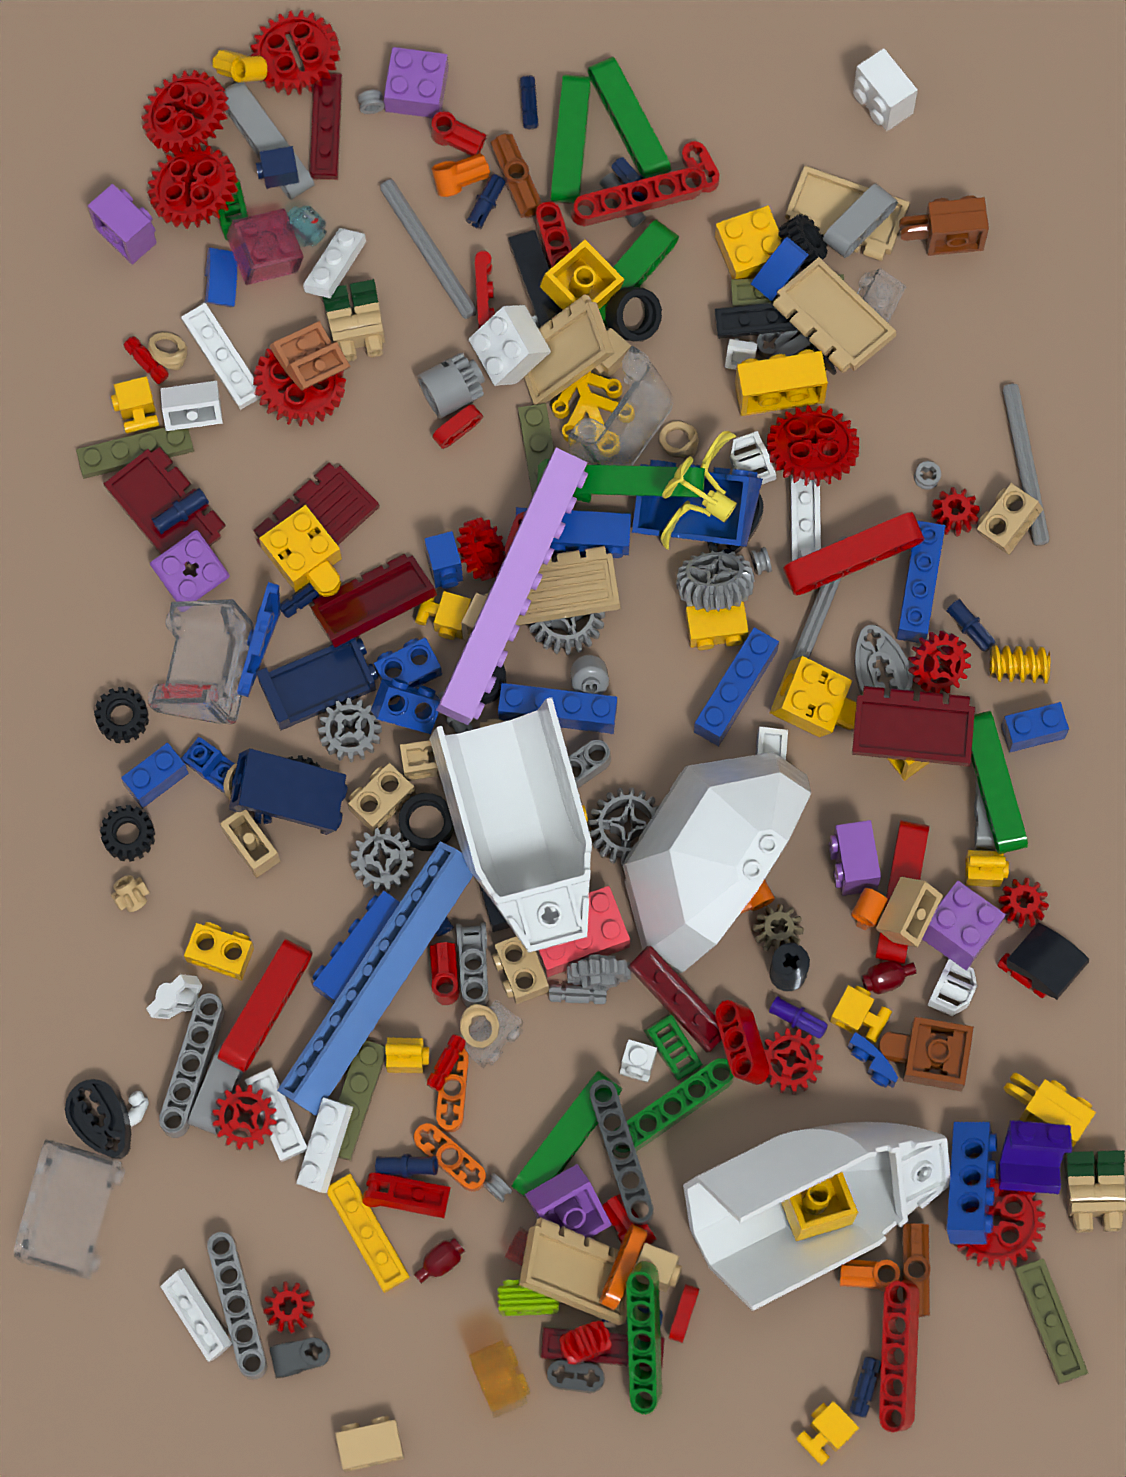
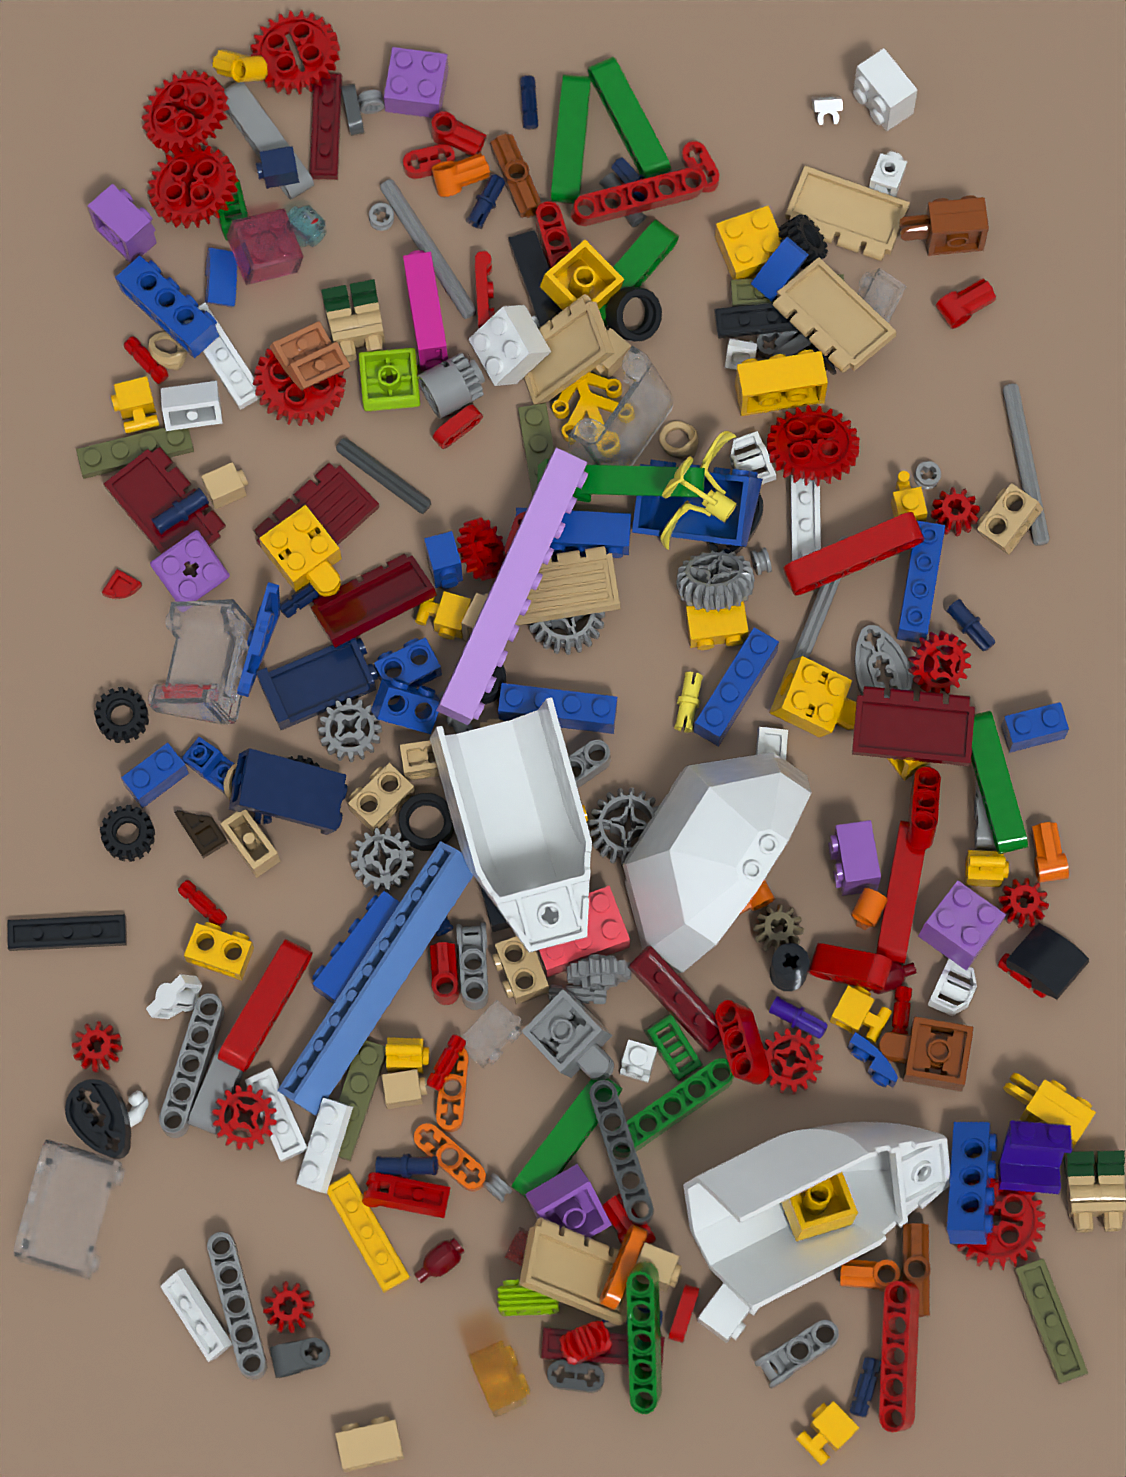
(67, 932): none -> black tile
(86, 1045): none -> red gear
(121, 586): none -> red tile
(130, 893): tan gear -> none
(191, 336): none -> blue brick
(202, 832): none -> dark brown tile
(202, 903): none -> red axle
(225, 485): none -> tan brick
(334, 263): white plate -> none
(352, 109): none -> dark grey beam
(374, 370): none -> lime brick
(377, 208): none -> light grey bush
(383, 475): none -> dark grey axle
(403, 1089): none -> tan brick
(425, 309): none -> dark pink piece
(426, 159): none -> red beam
(472, 1012): tan piece -> none
(574, 1035): none -> light grey brick
(589, 675): light grey head -> none
(688, 702): none -> light yellow pin
(725, 1314): none -> white brick
(786, 1363): none -> light grey piece
(827, 105): none -> white tile
(850, 966): none -> red beam
(860, 220): light grey beam -> none
(888, 181): none -> white brick
(901, 1009): none -> red axle
(908, 499): none -> yellow brick
(909, 911): tan brick -> none
(924, 808): none -> red beam
(960, 306): none -> red piece
(1020, 663): yellow piece -> none
(1049, 859): none -> orange piece

